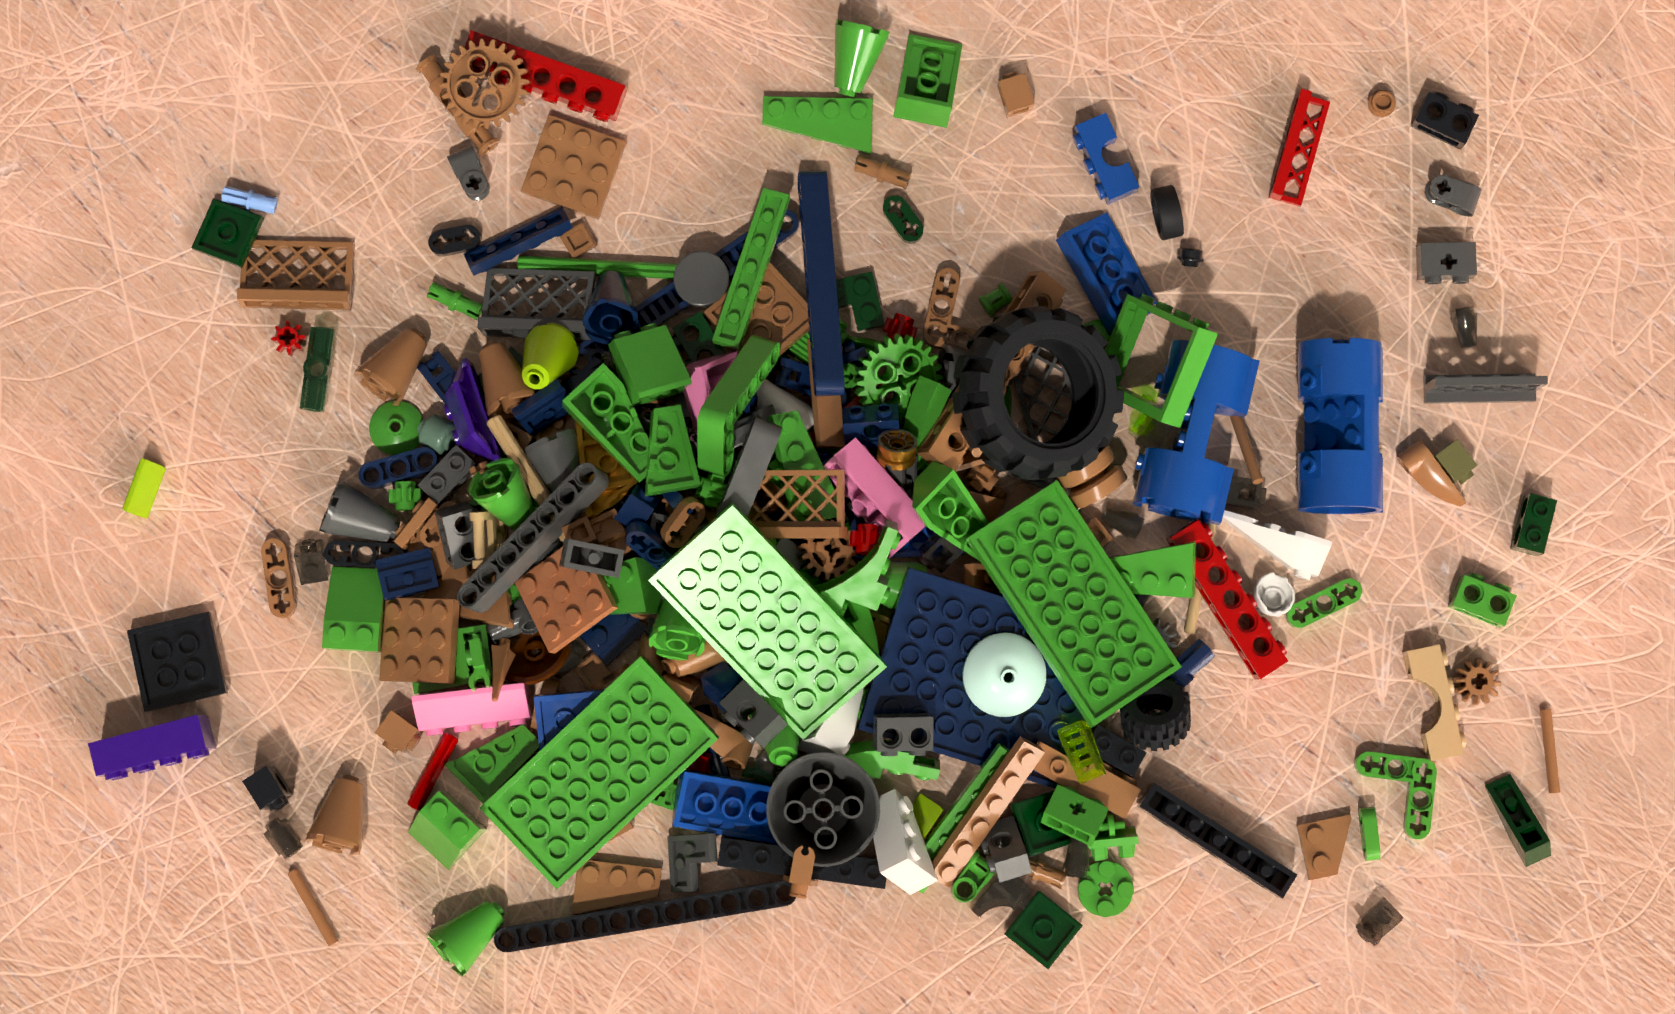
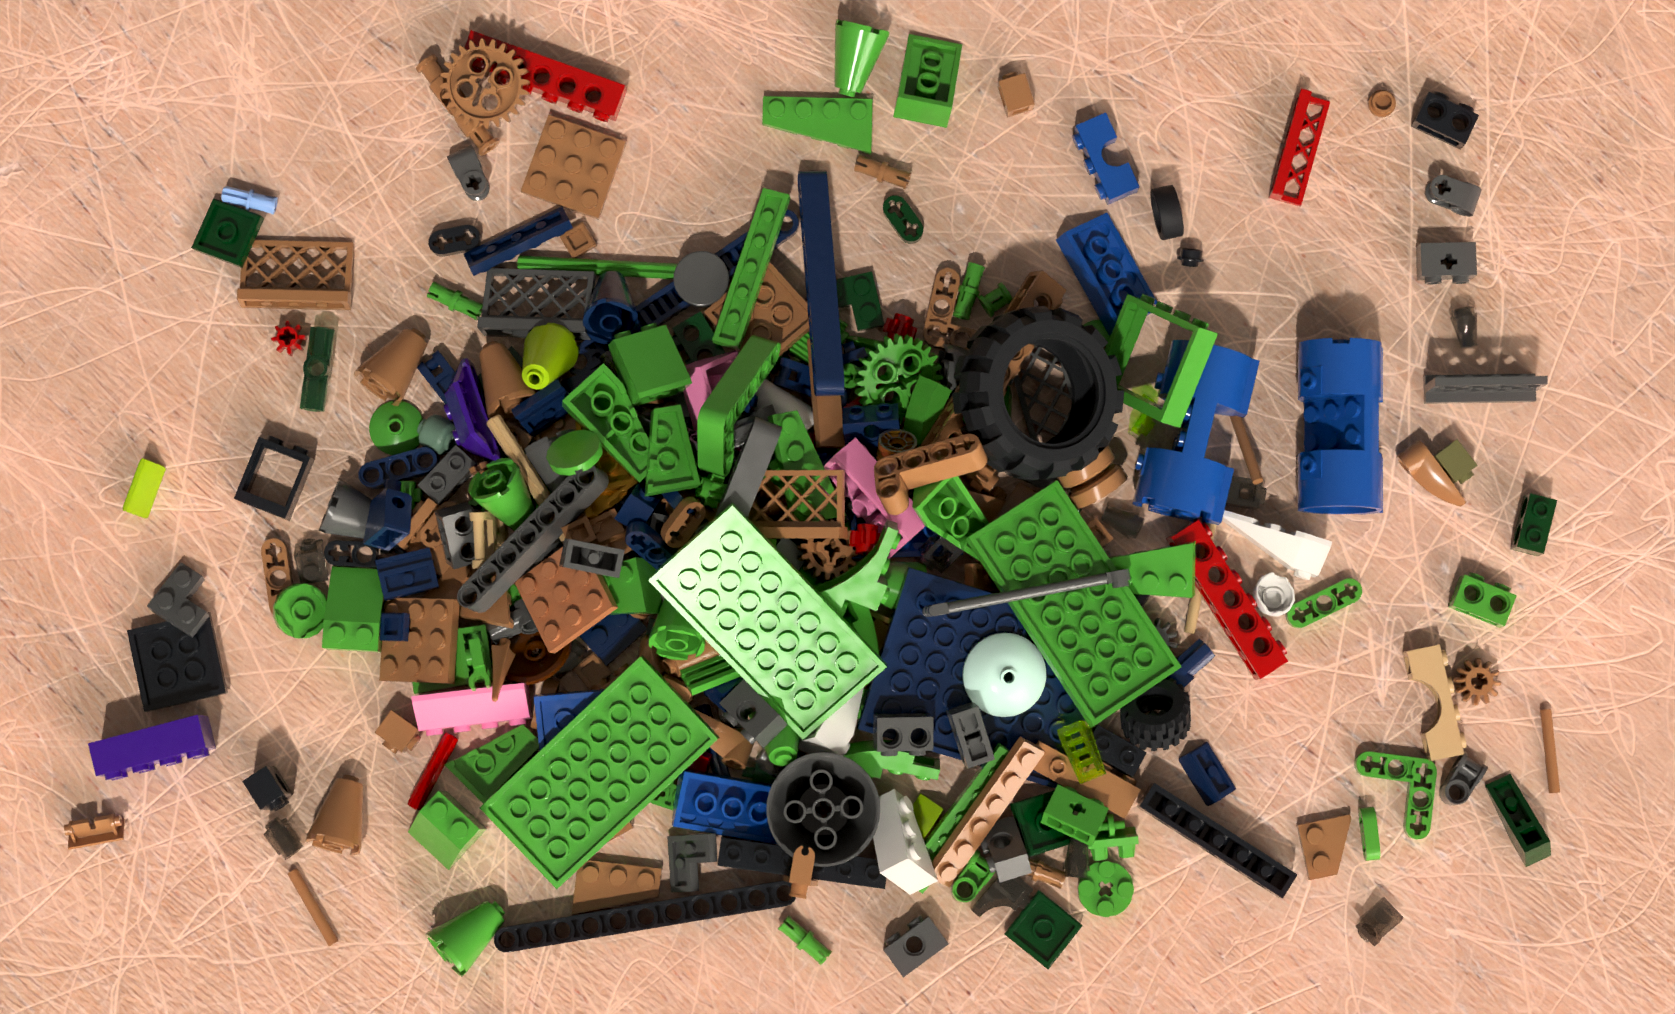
(104, 830): none -> medium nougat hinge
(173, 600): none -> dark grey plate
(243, 492): none -> black window
(300, 610): none -> bright green tile
(388, 517): none -> dark blue torso
(394, 627): none -> dark blue tile
(574, 452): none -> bright green tile
(709, 670): none -> bright green tile
(804, 940): none -> bright green pin
(924, 466): none -> medium nougat beam
(931, 944): none -> dark grey brick
(968, 291): none -> bright green pin
(970, 735): none -> dark grey brick
(1117, 578): none -> dark grey hinge
(1207, 774): none -> dark blue slope
(1466, 776): none -> dark grey piece

